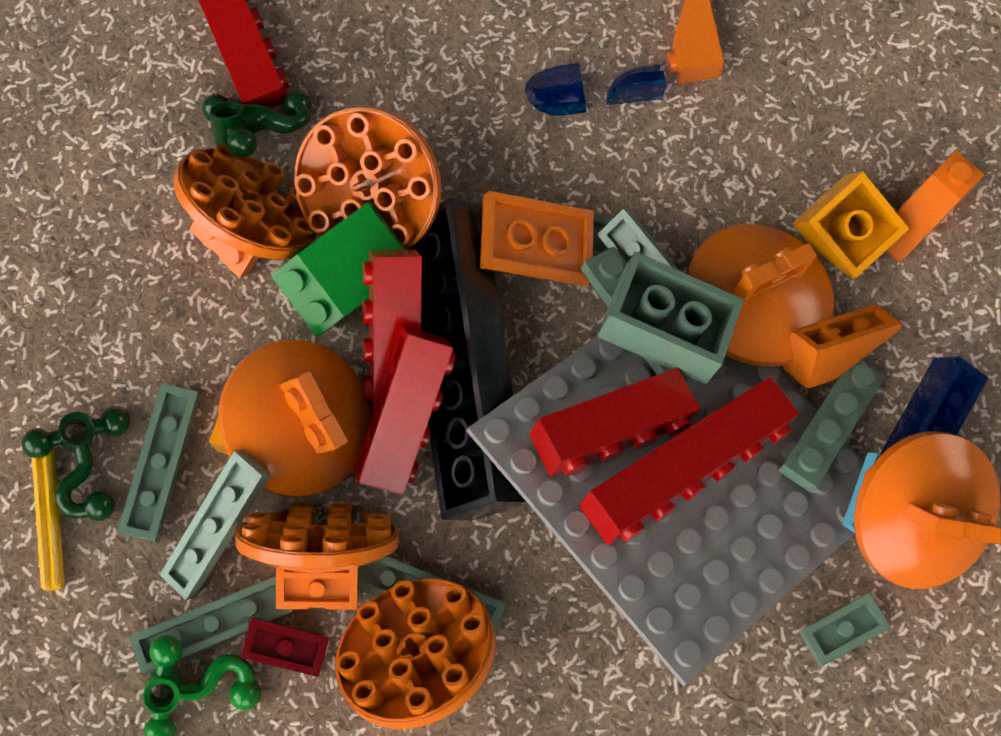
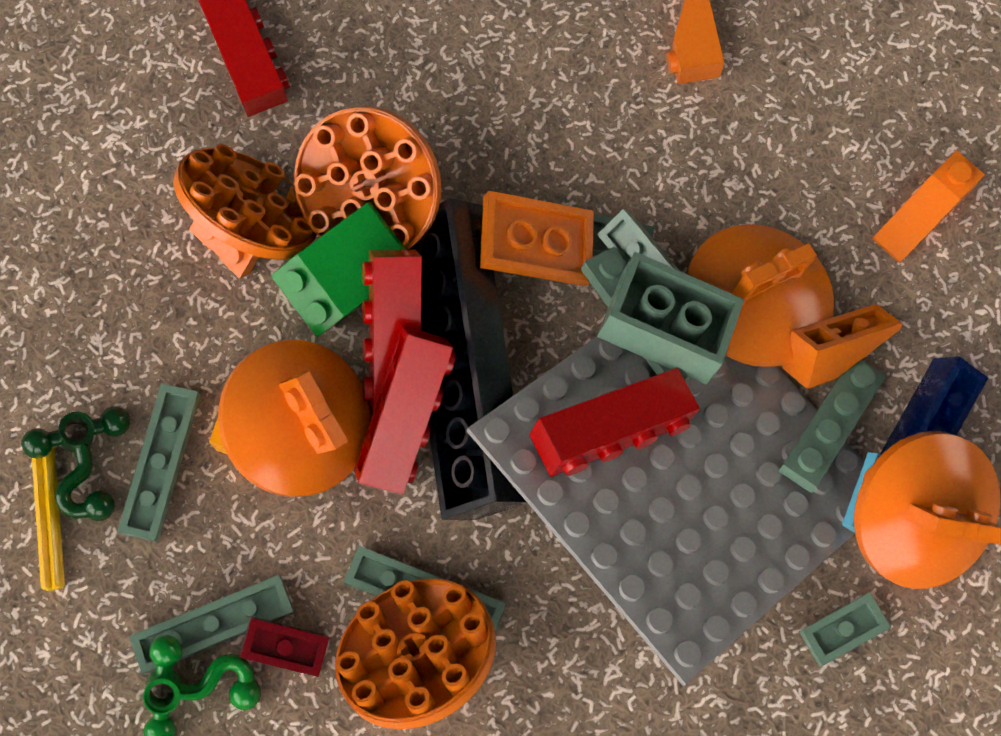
(214, 524): plate -> none
(237, 123): dark green piece -> none
(312, 561): orange bracket -> none
(557, 90): clear blue brick -> none
(637, 85): clear blue brick -> none
(687, 461): red brick -> none
(851, 224): light orange slope -> none

